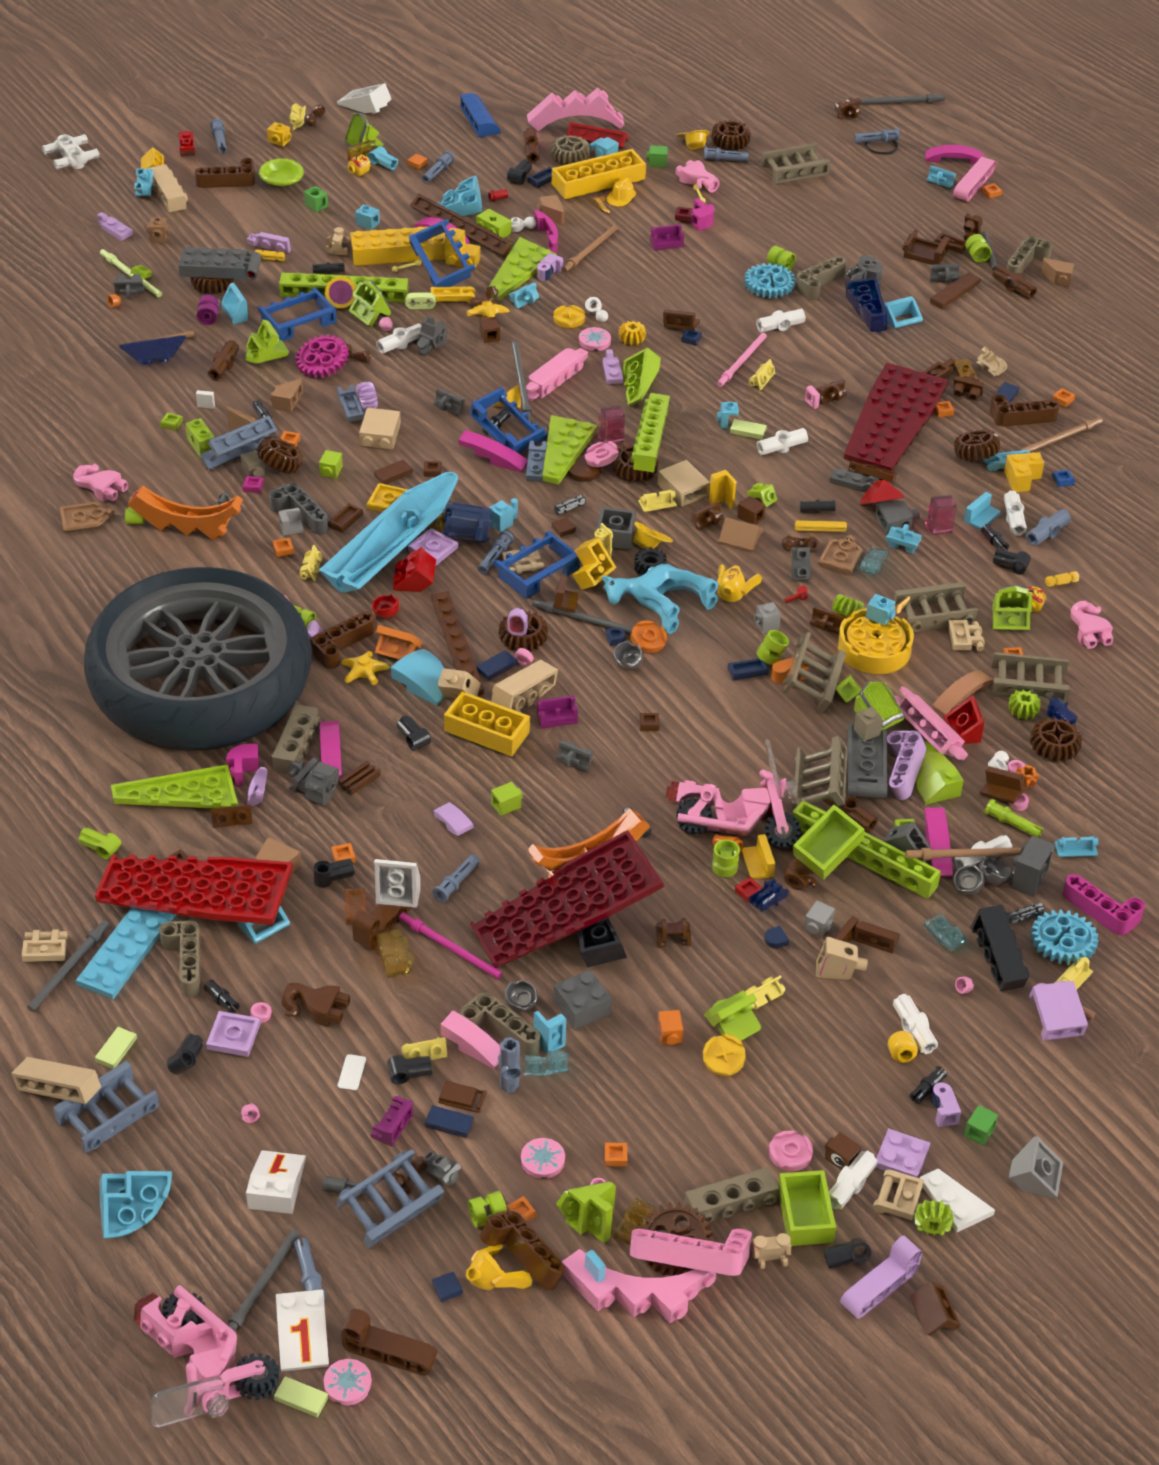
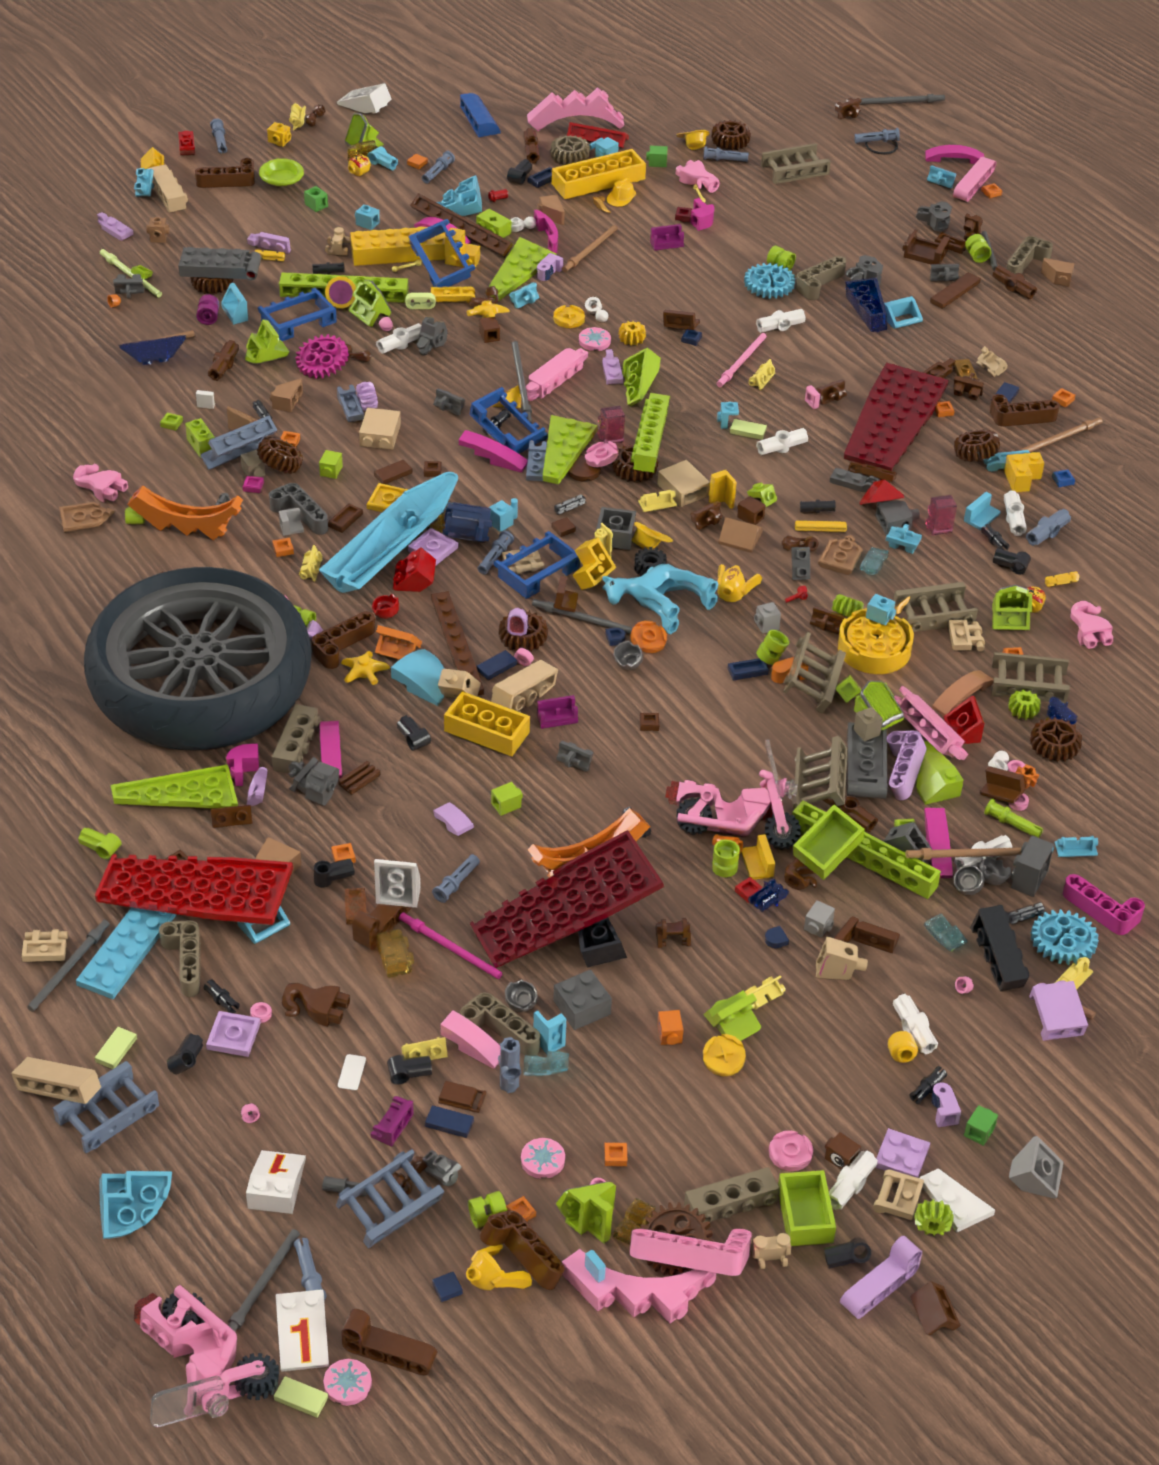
(70, 151): white piece -> none
(934, 215): none -> dark grey hinge

